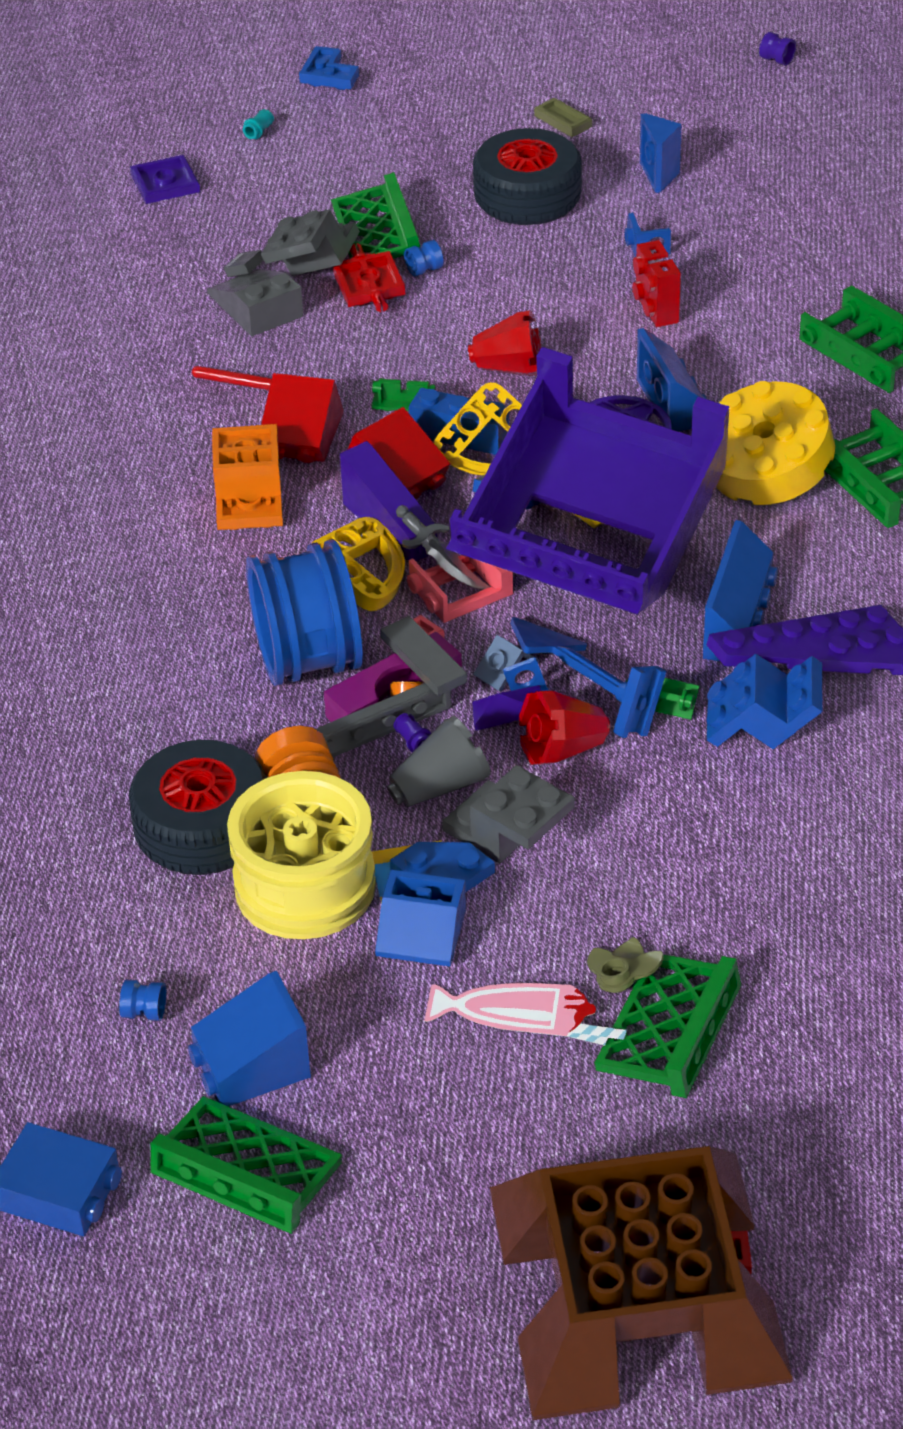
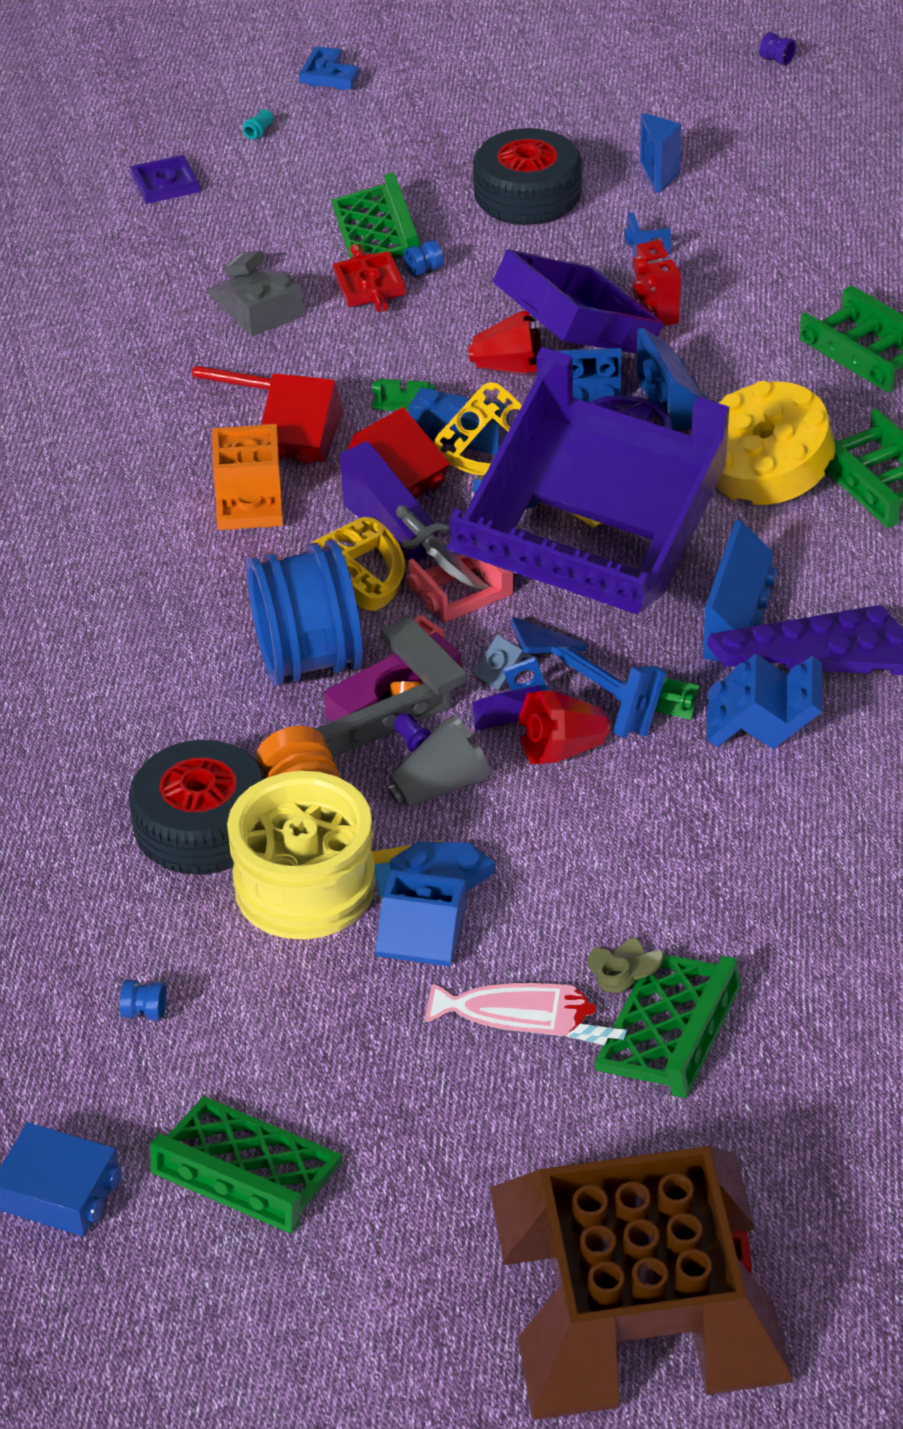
(251, 1044): blue slope -> none
(310, 242): dark grey bracket -> none
(508, 813): dark grey bracket -> none
(563, 117): olive tile -> none
(574, 301): none -> dark purple tile
(595, 373): none -> blue slope

